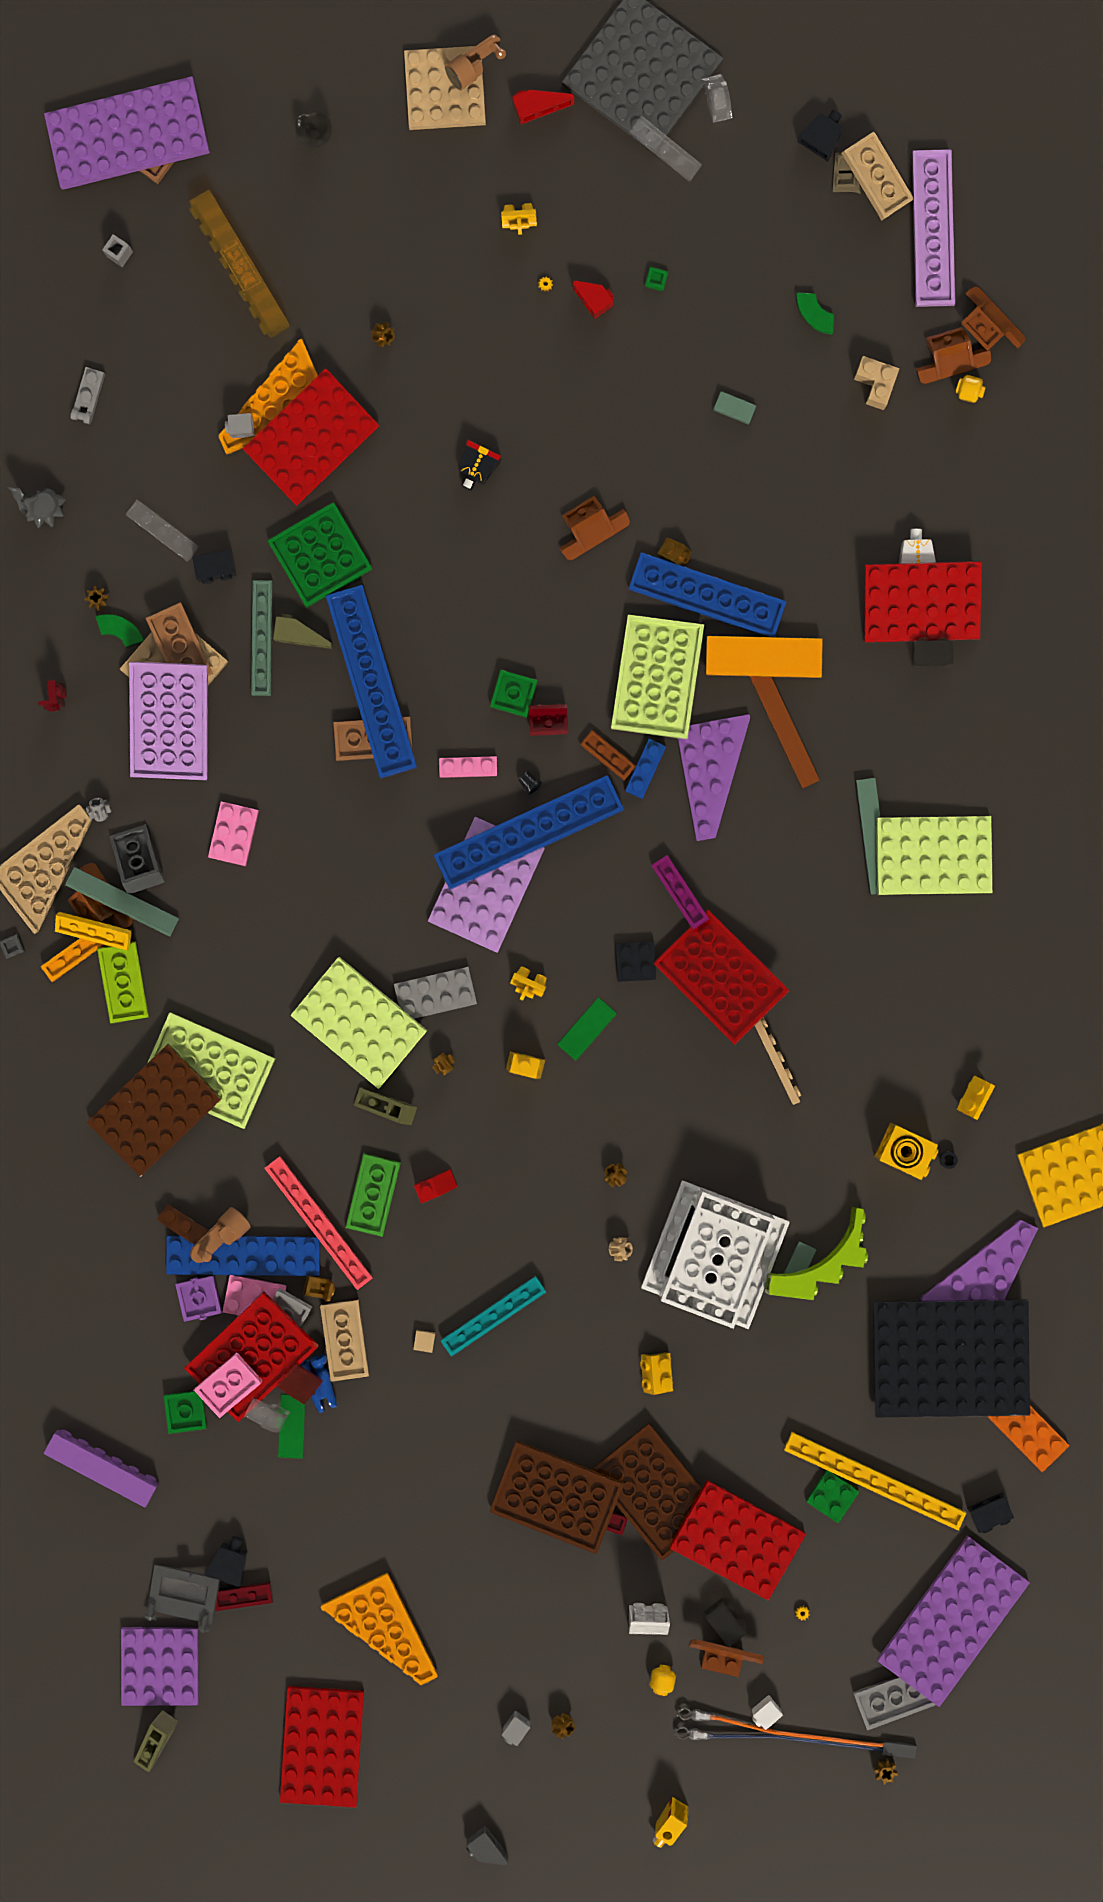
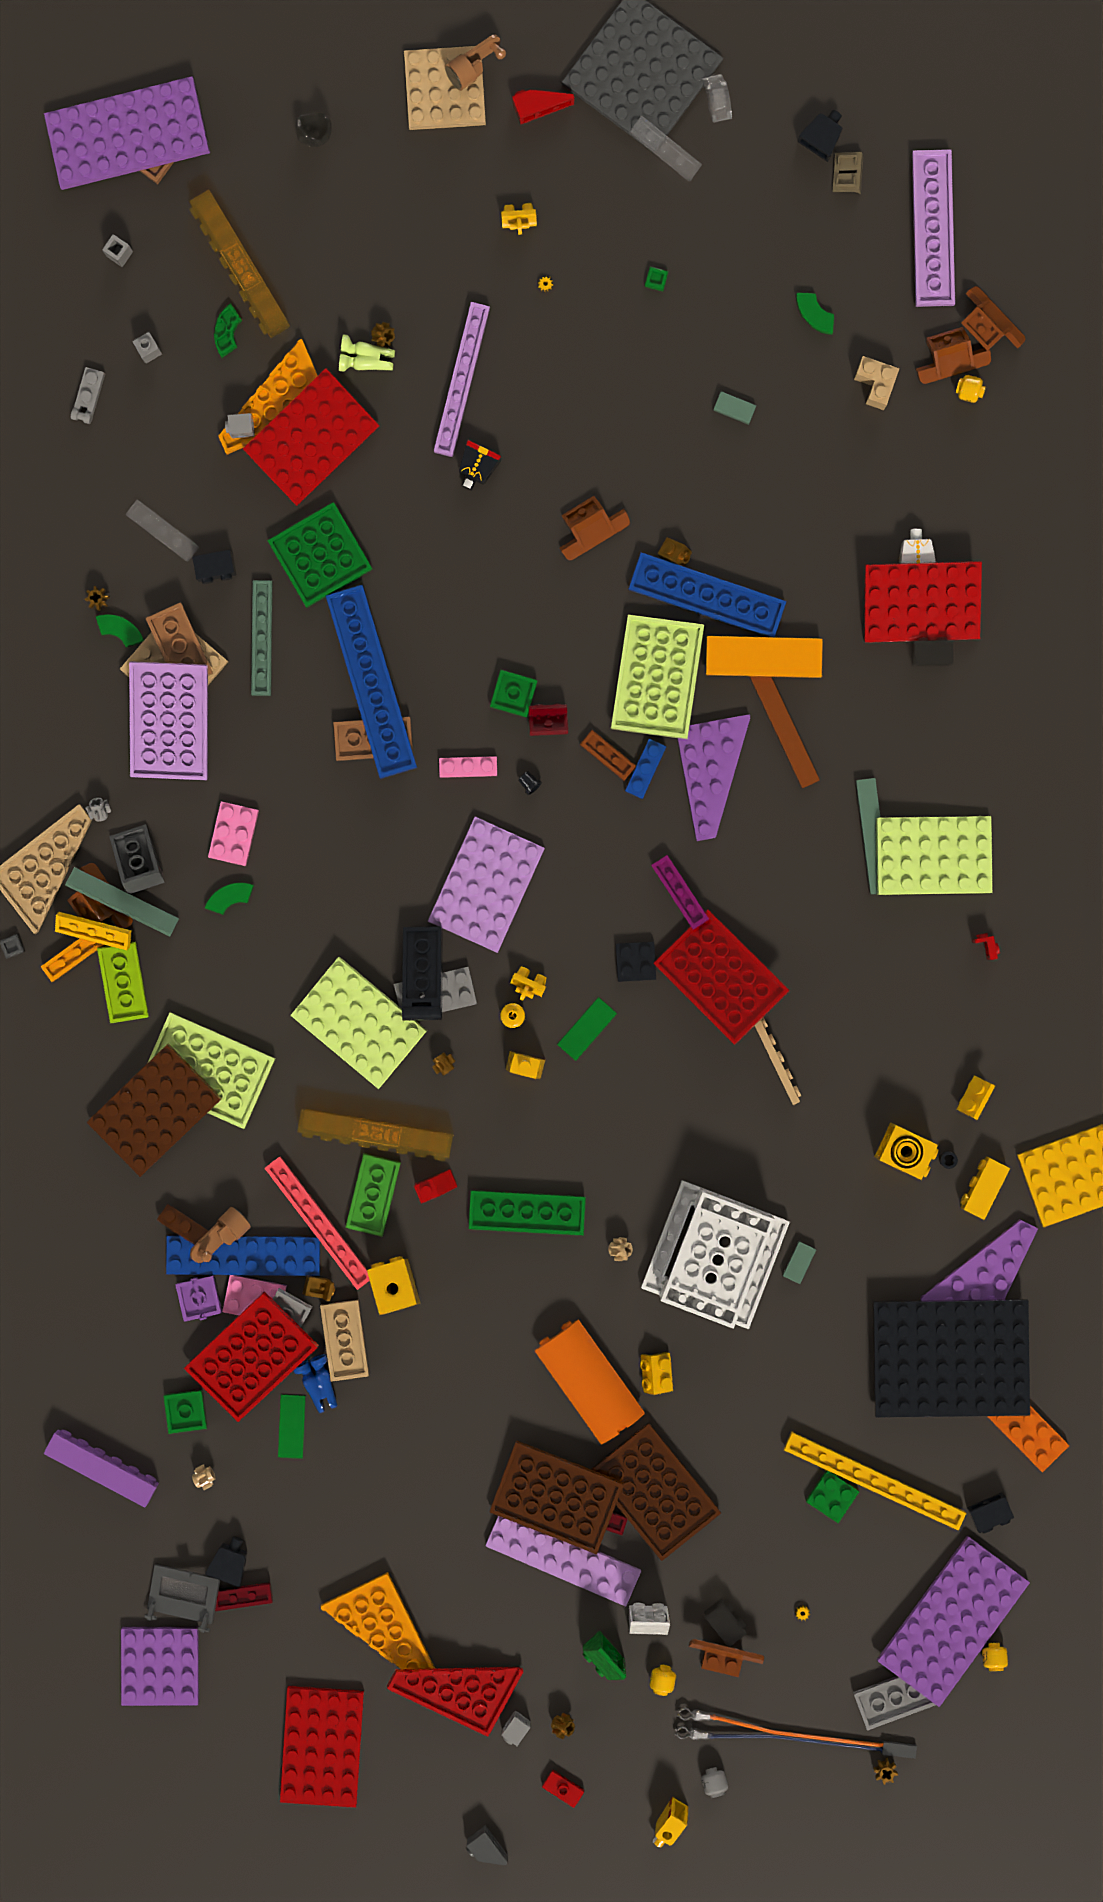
(39, 507): dark grey head -> none
(56, 697): dark red bracket -> none
(147, 347): none -> light grey brick
(155, 1740): olive slope -> none
(203, 1477): none -> tan gear
(225, 329): none -> green tile
(228, 1385): bright pink plate -> none
(229, 895): none -> green tile
(269, 1417): clear brick -> none
(294, 632): olive slope -> none
(299, 1383): clear red piece -> none
(367, 356): none -> yellowish green piece
(375, 1133): none -> clear yellow brick
(381, 1280): none -> yellow brick
(385, 1106): olive slope -> none
(422, 973): none -> black hinge
(424, 1341): tan tile -> none
(461, 379): none -> lavender plate
(461, 1694): none -> red wing
(493, 1316): teal plate -> none
(514, 1008): none -> yellow head
(527, 1212): none -> green plate
(528, 832): blue plate -> none
(563, 1788): none -> red plate
(575, 1565): none -> lavender plate
(589, 1381): none -> orange cylinder
(594, 297): red slope -> none
(605, 1657): none -> green slope
(615, 1175): pearl gold gear -> none
(714, 1782): none -> light grey head
(737, 1540): red plate -> none
(766, 1713): white brick -> none
(847, 1252): lime arch -> none
(877, 175): tan plate -> none
(984, 1187): none -> yellow brick
(991, 948): none -> red bracket
(995, 1657): none -> yellow head

